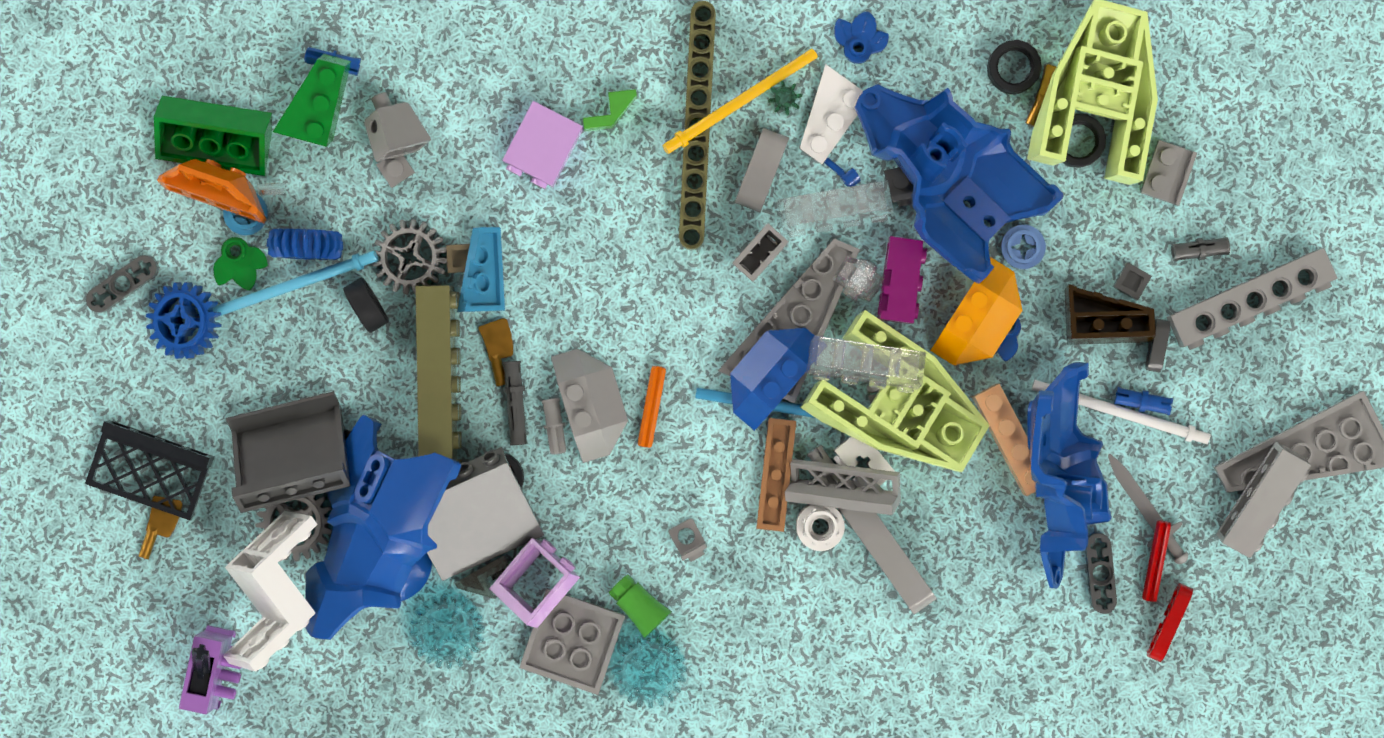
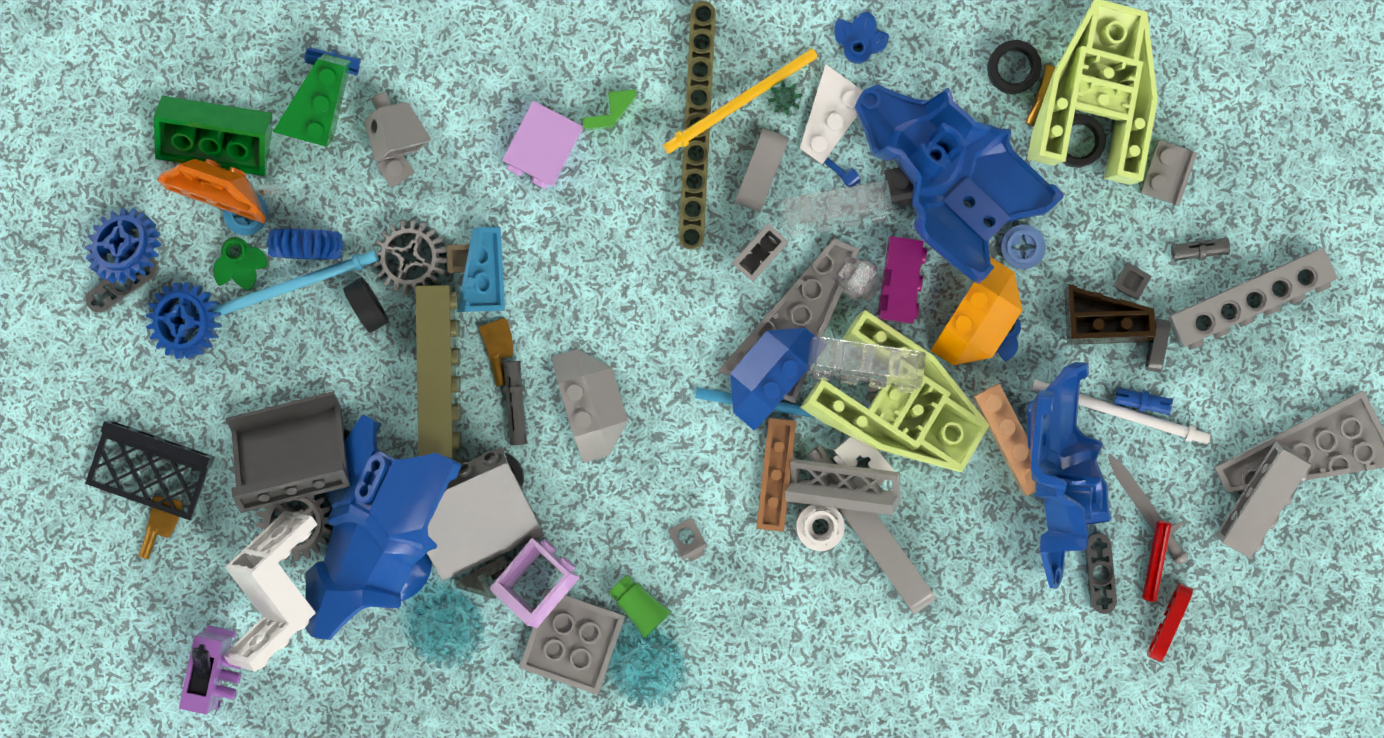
(129, 252): none -> blue gear
(554, 426): light grey axle -> none
(651, 406): orange axle -> none

